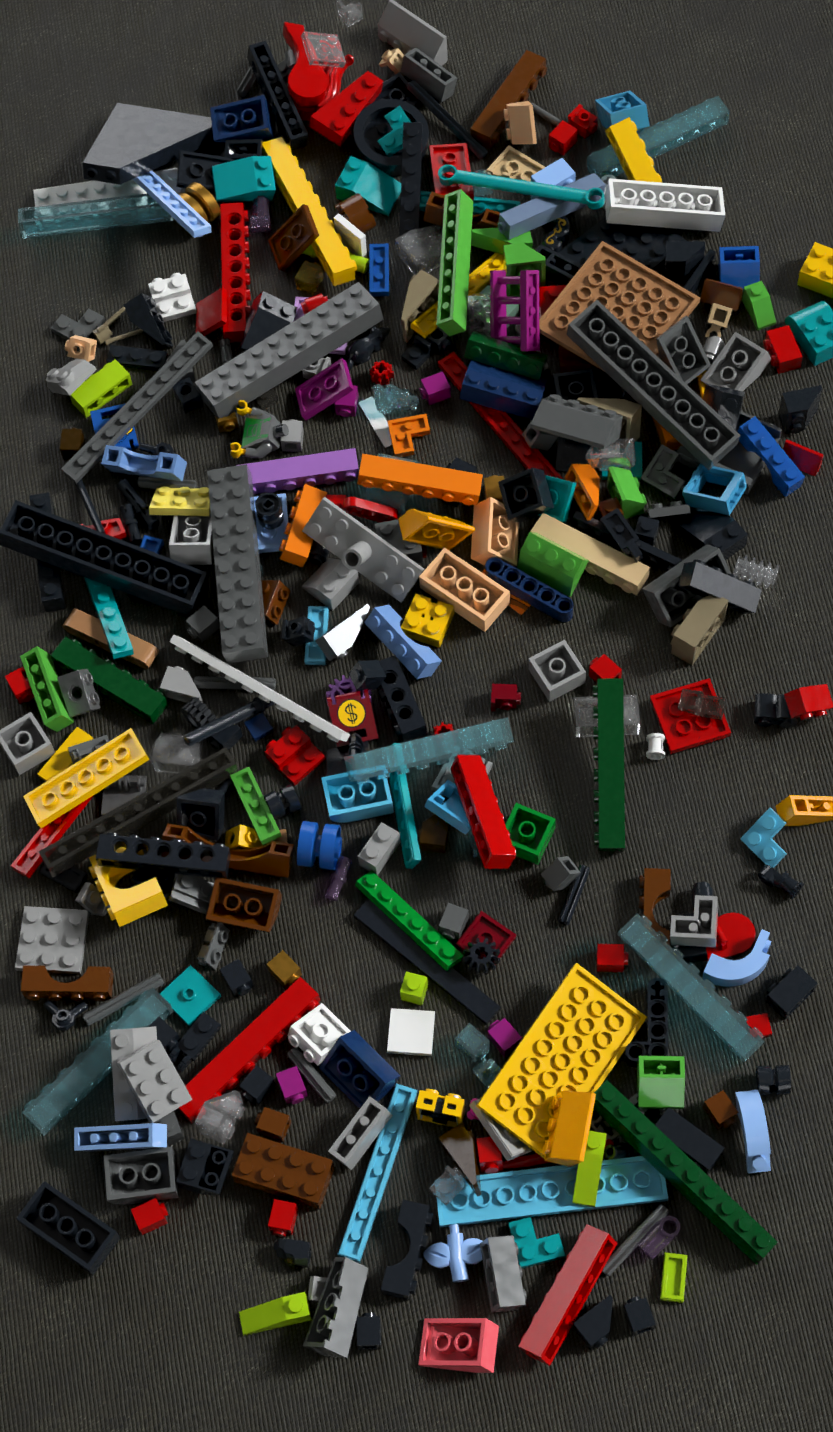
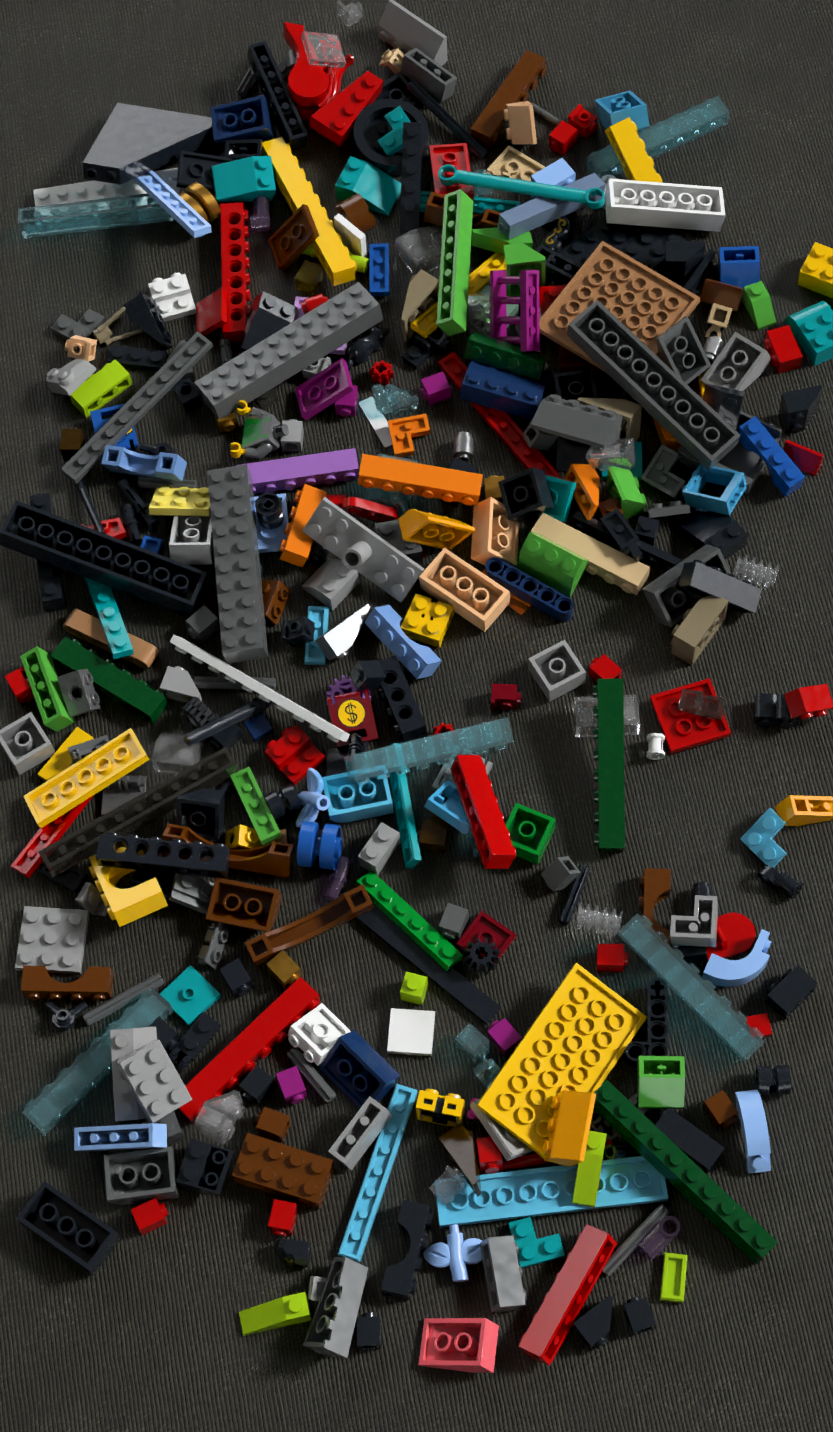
(296, 933): none -> reddish brown arch
(312, 799): none -> light blue plant
(463, 446): none -> flat silver brick
(598, 919): none -> clear piece

